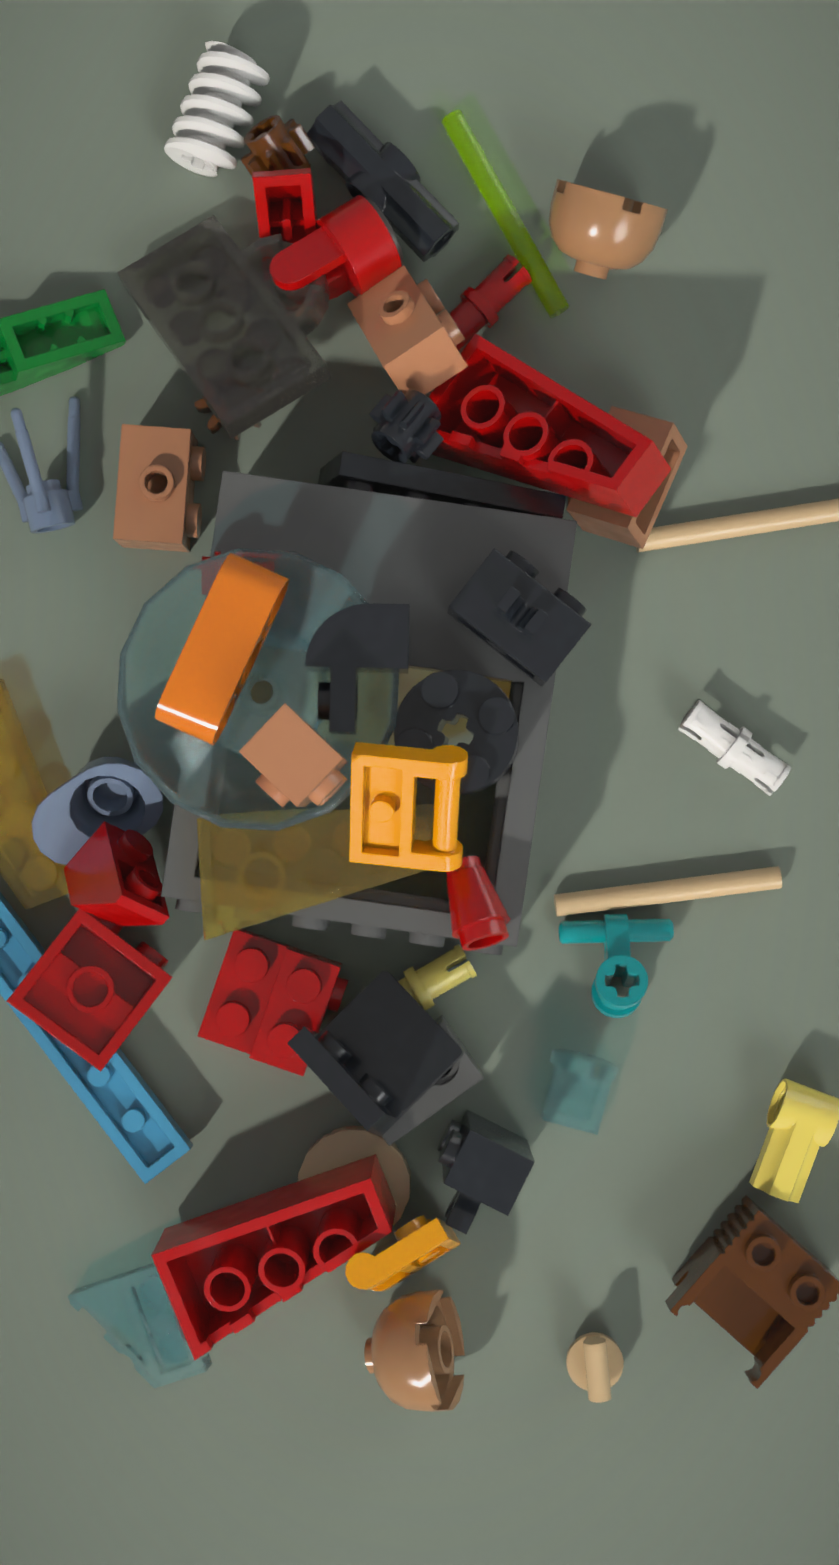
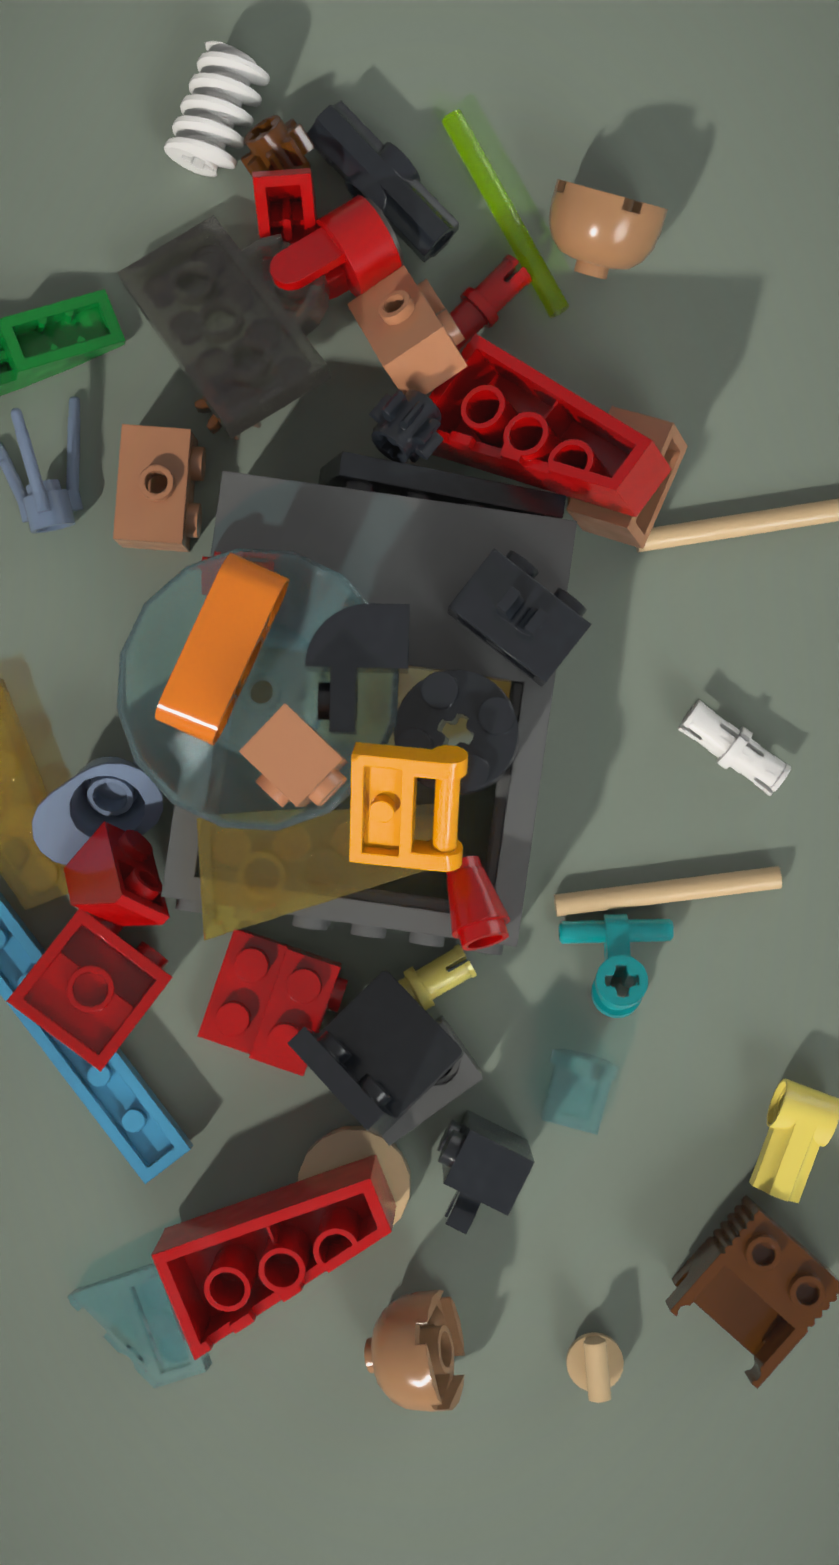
(417, 1246): light orange plate -> none

